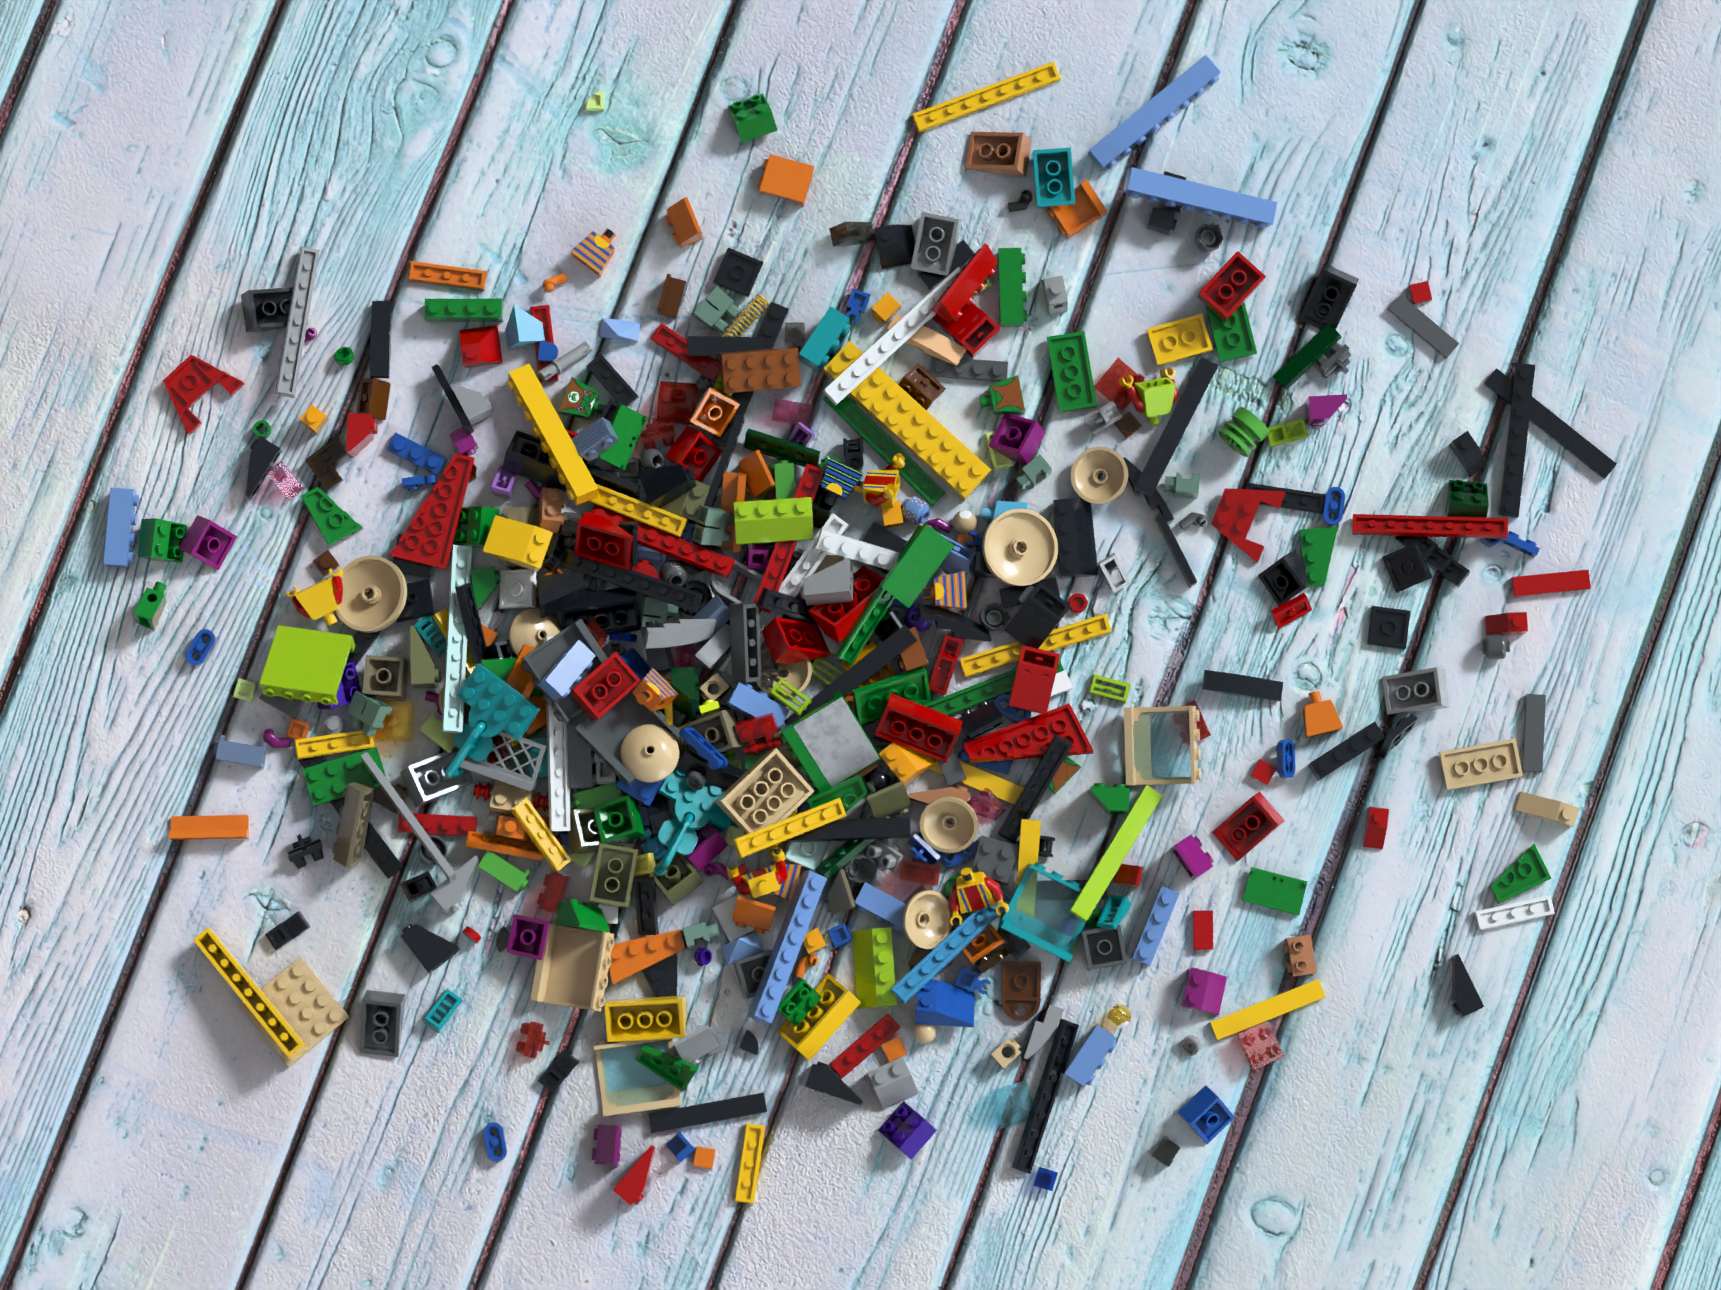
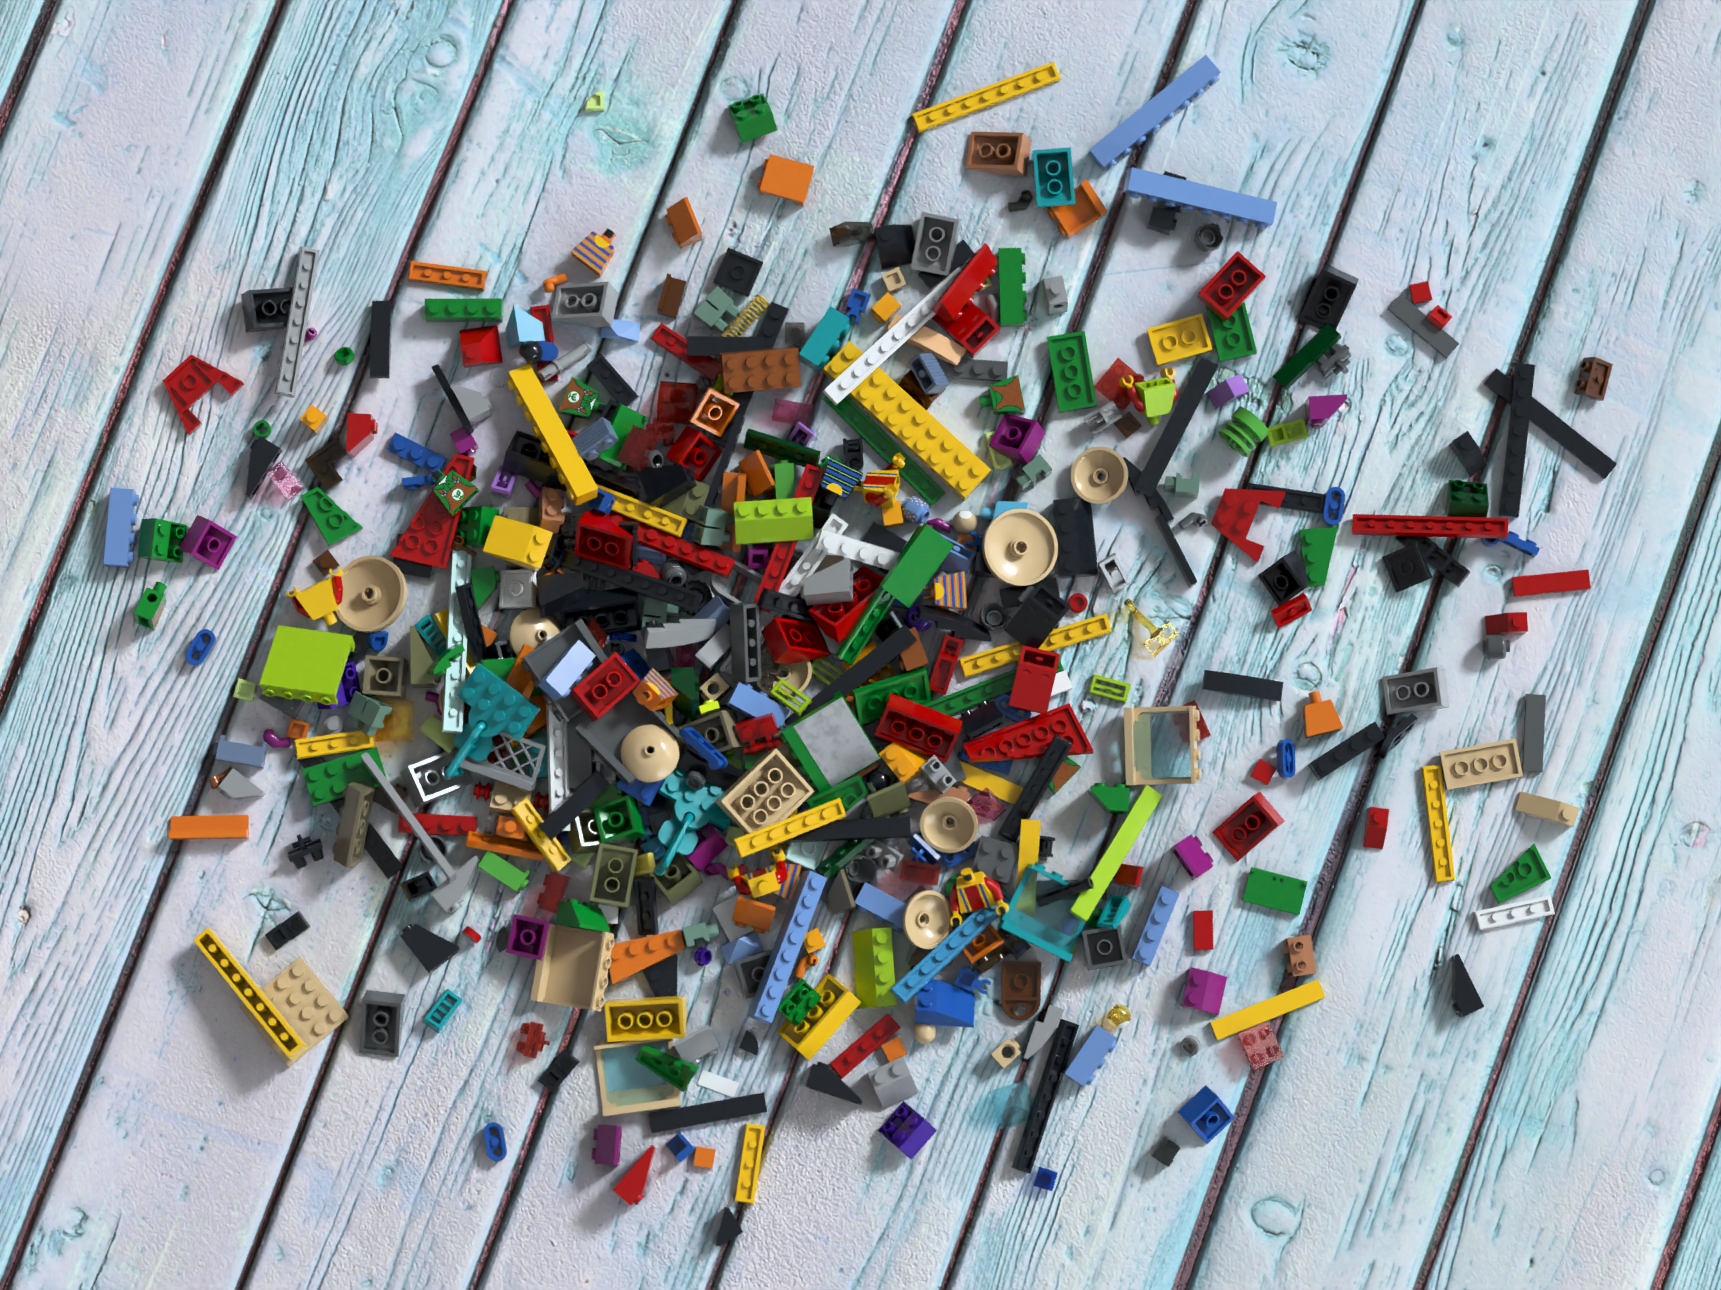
(215, 780): none -> dark orange hand
(239, 787): none -> light grey slope
(373, 398): reddish brown panel -> none
(377, 640): none -> blue tile
(418, 601): black plate -> none
(442, 662): none -> green slope
(453, 490): none -> torso
(457, 545): none -> reddish brown hand
(531, 351): none -> black piece
(573, 805): none -> black slope
(585, 304): none -> light grey slope
(603, 502): none -> blue panel
(637, 448): none -> clear red brick
(718, 1083): none -> white sticker
(729, 1227): none -> black slope
(839, 935): blue tile -> none
(893, 280): none -> tan plate
(928, 373): none -> sand blue brick
(937, 774): none -> light grey hips
(994, 306): none -> light grey arm
(1072, 889): none -> black pin
(1155, 632): none -> clear yellow piece
(1228, 391): none -> medium lavender slope
(1388, 627): black tile -> none
(1438, 823): none -> yellow tile
(1439, 317): none -> red tile
(1593, 378): none -> reddish brown bracket

